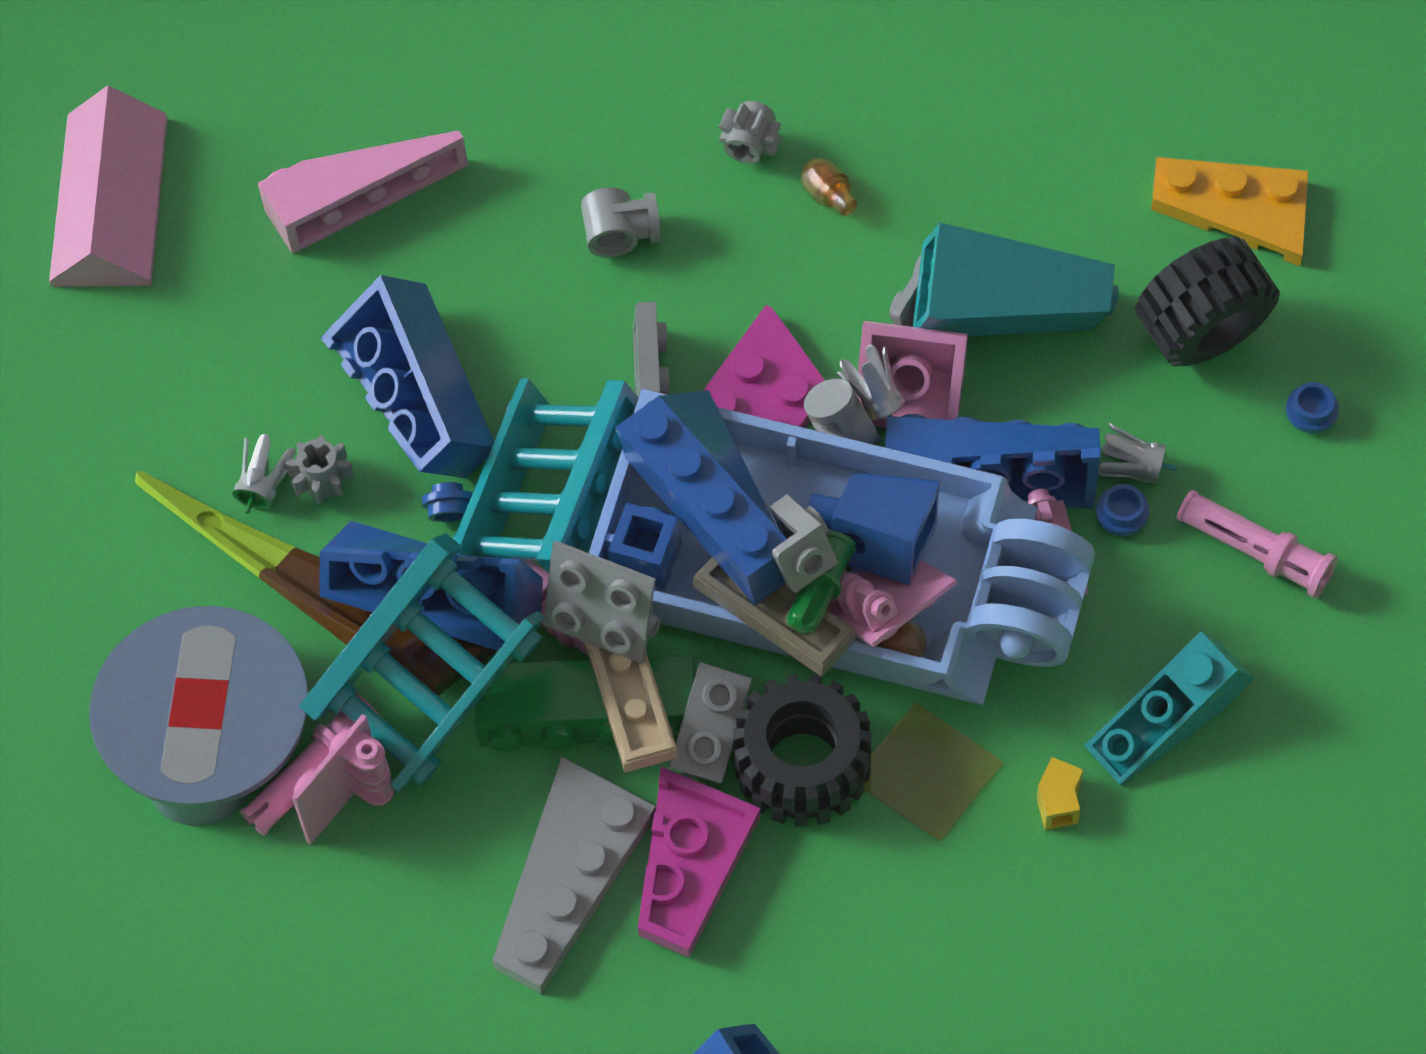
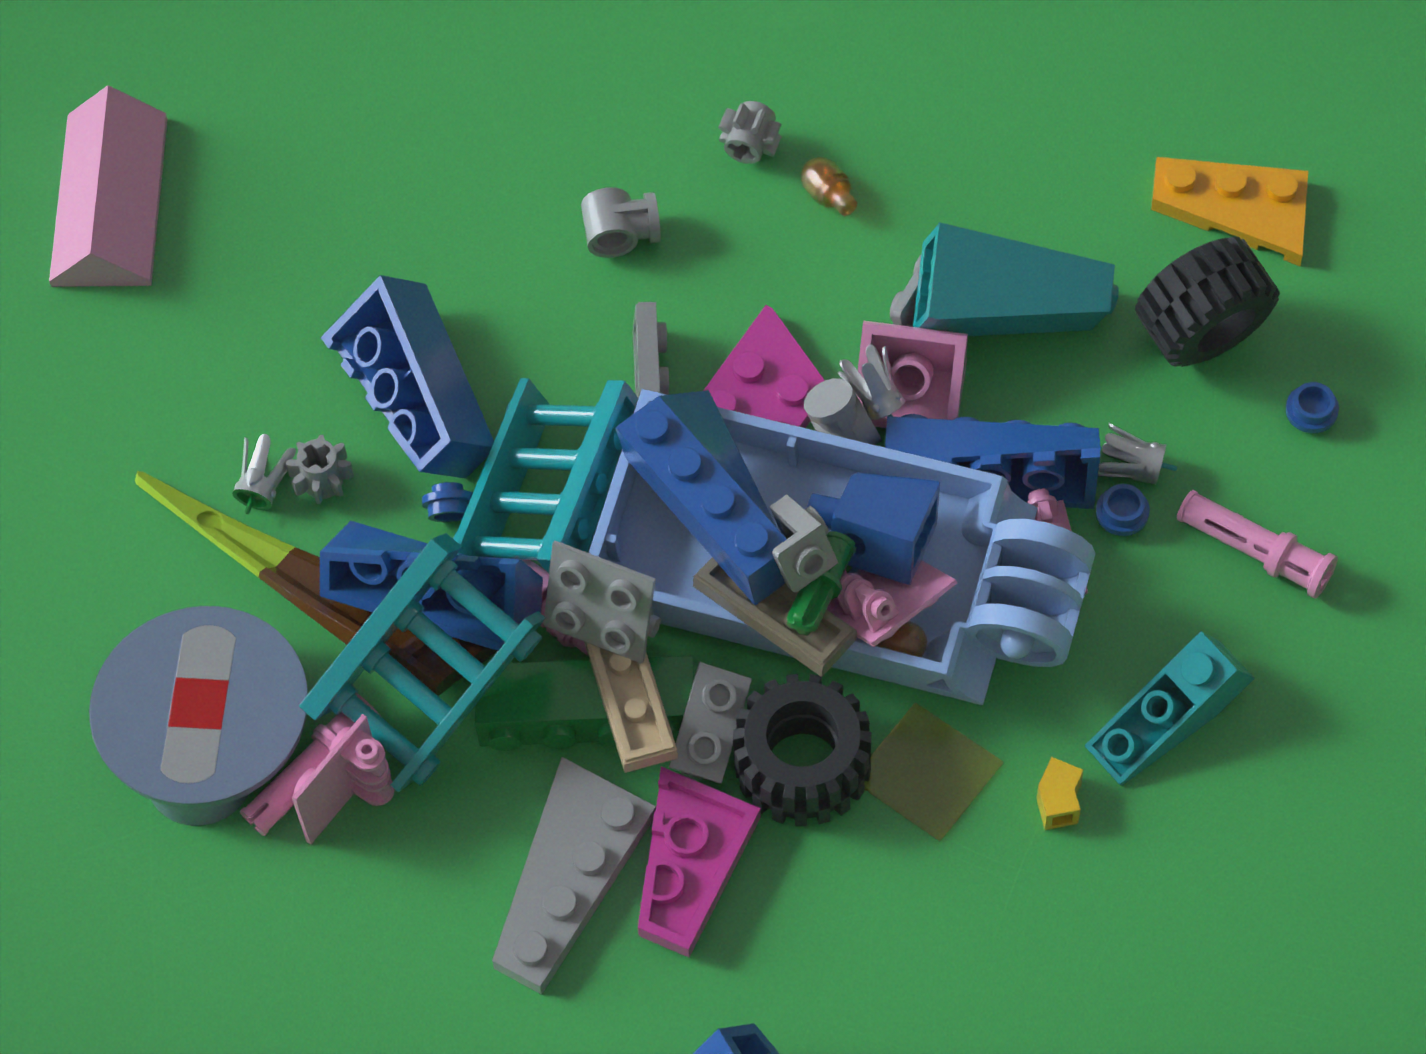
(346, 187): bright pink slope -> none
(647, 542): blue brick -> none

